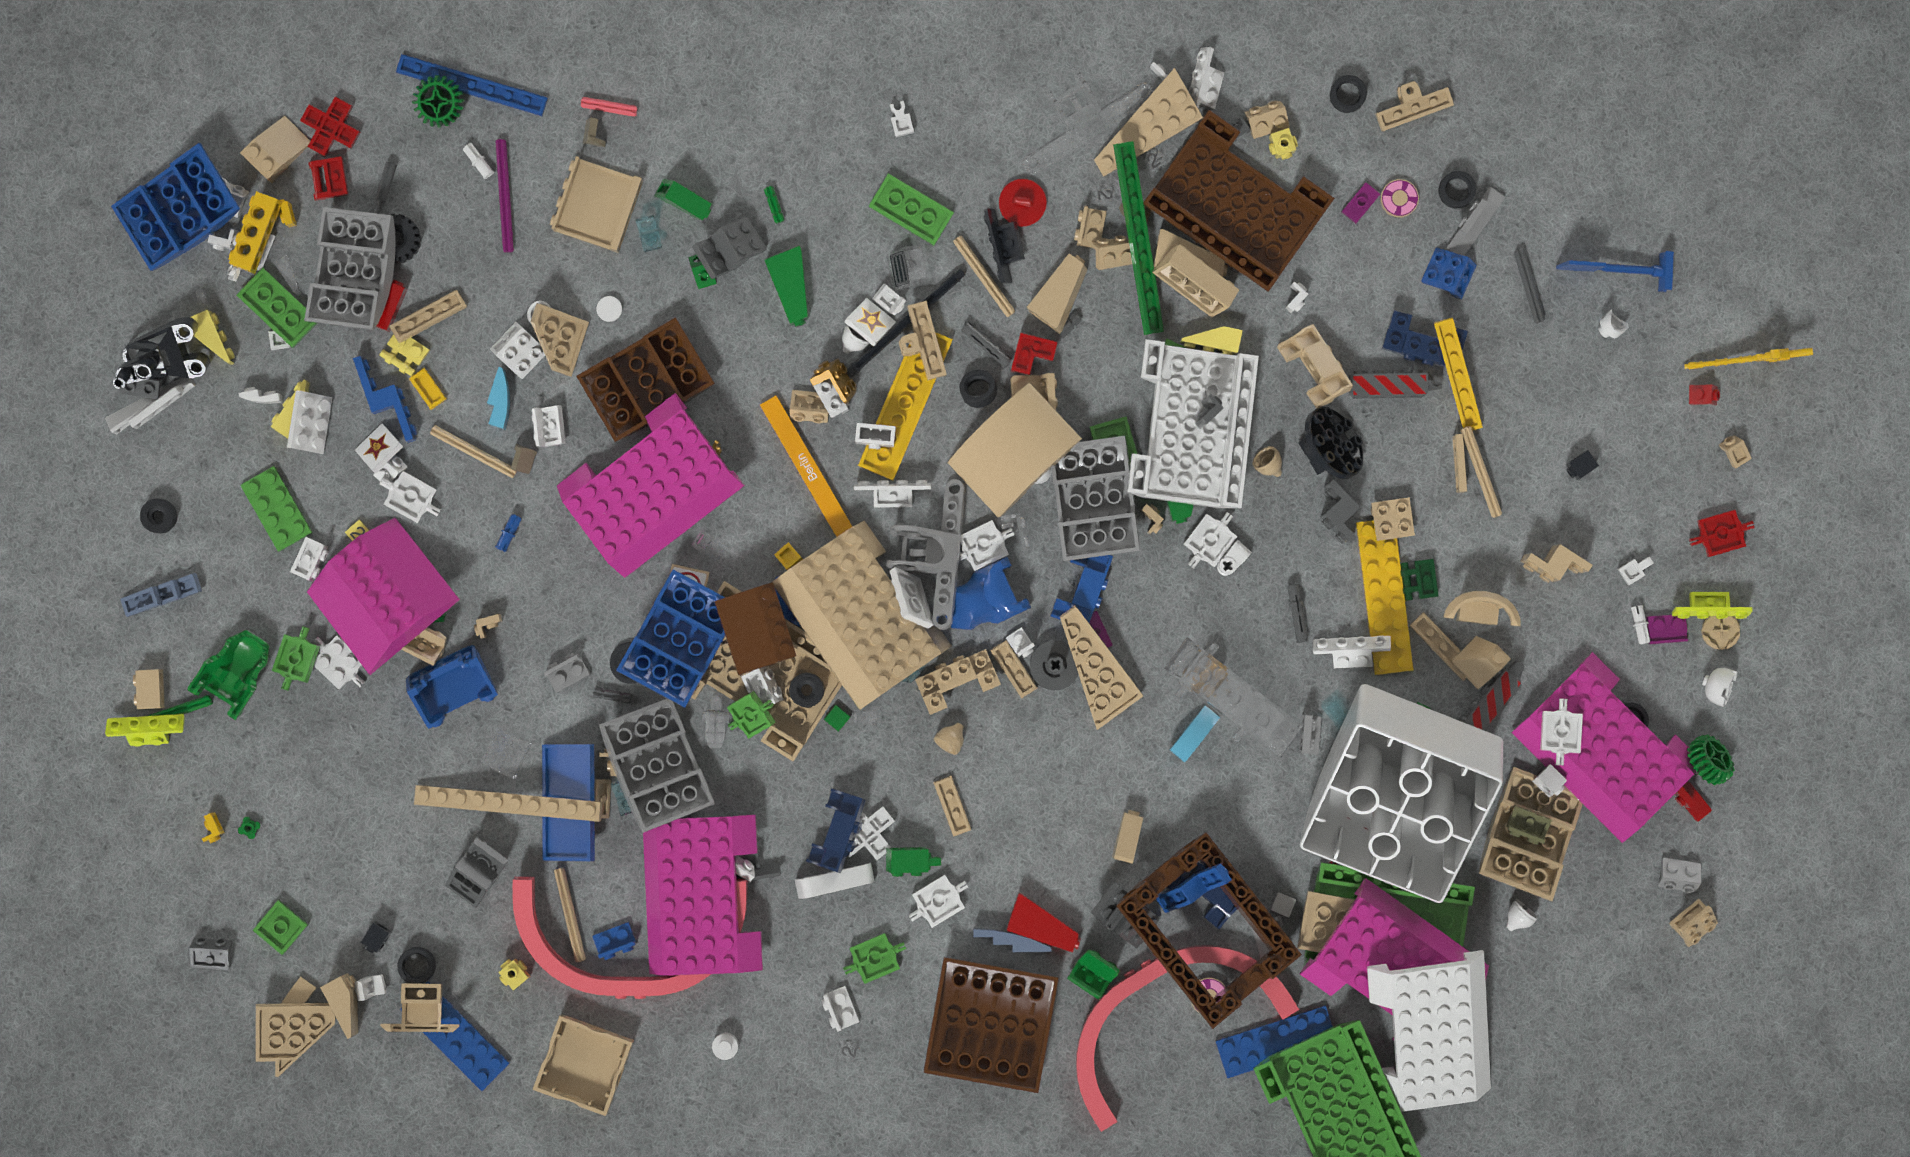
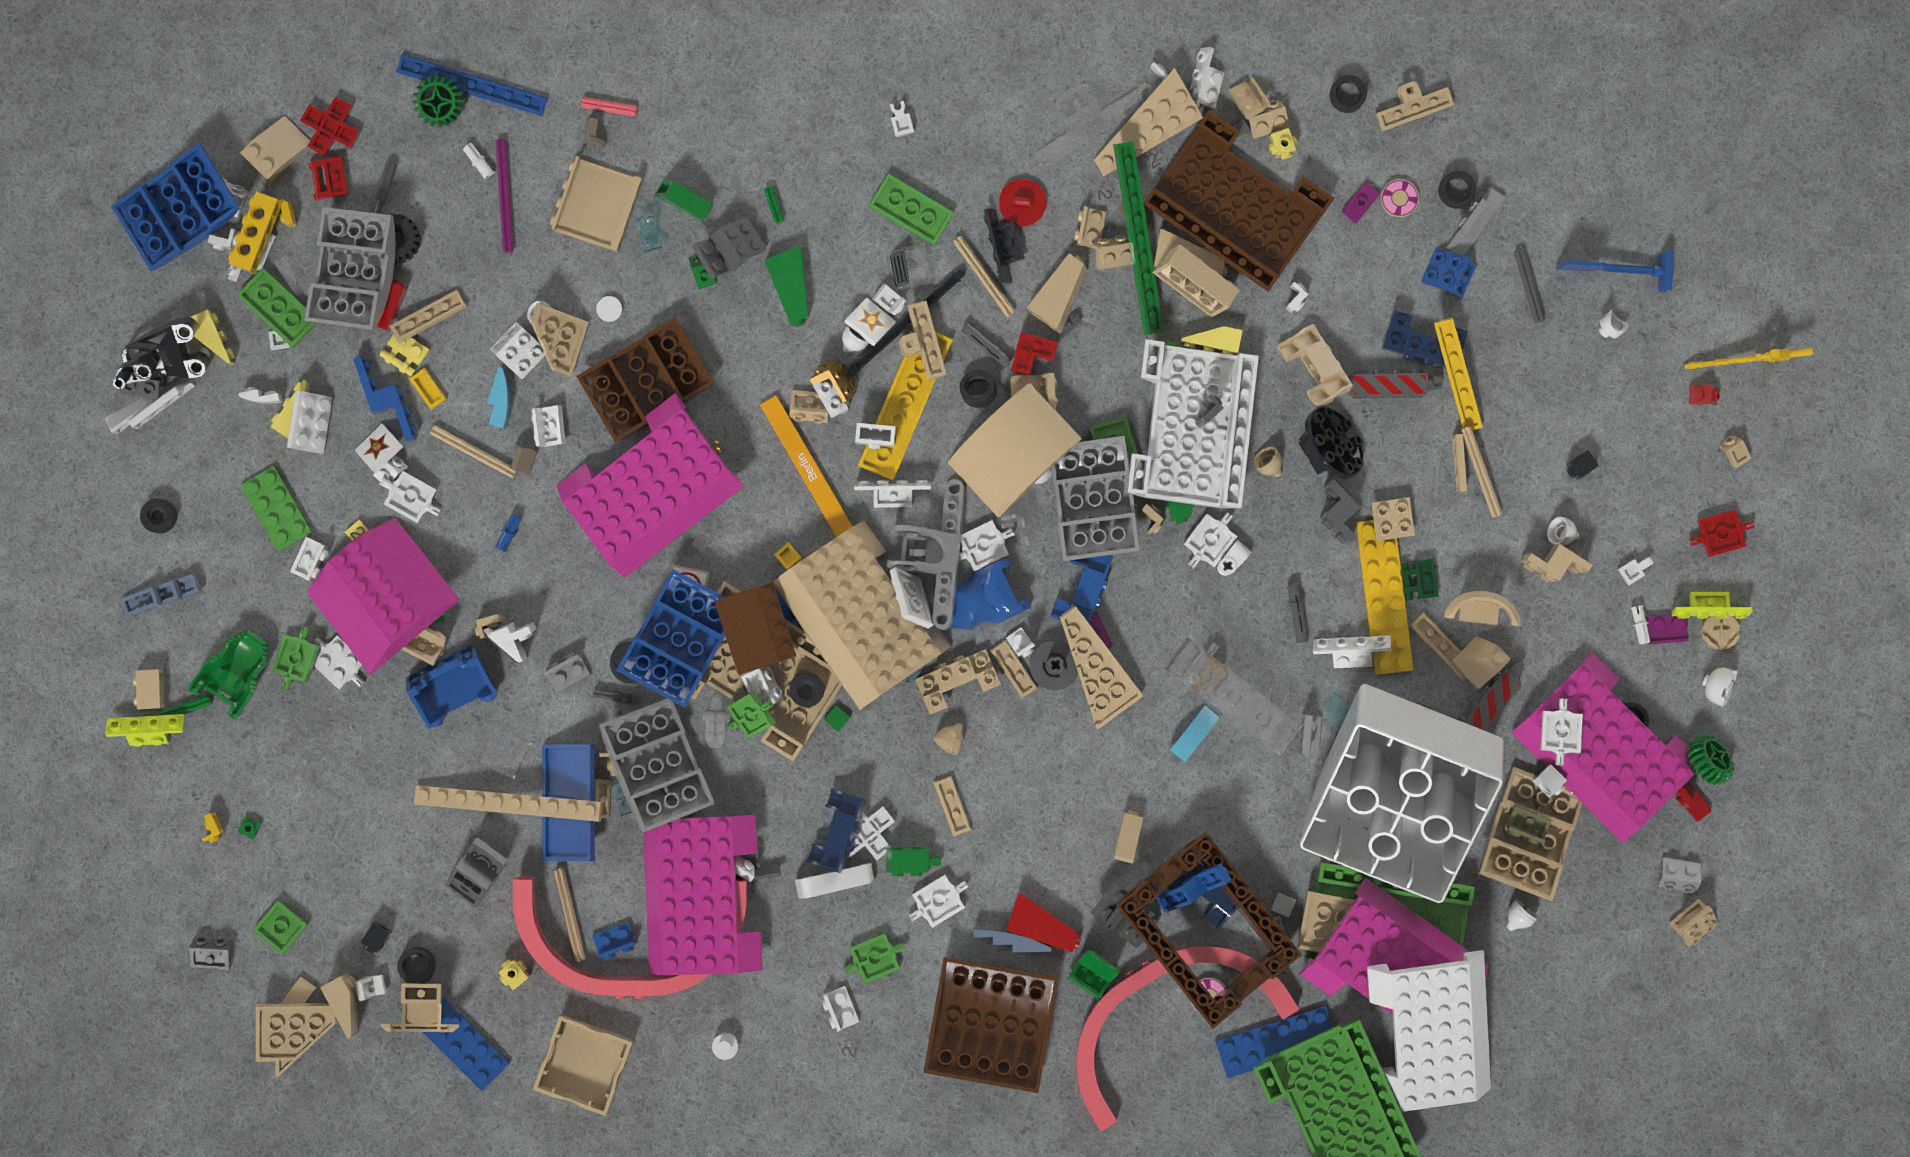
(509, 639): none -> white piece
(1249, 98): none -> tan plate
(1562, 531): none -> white helmet

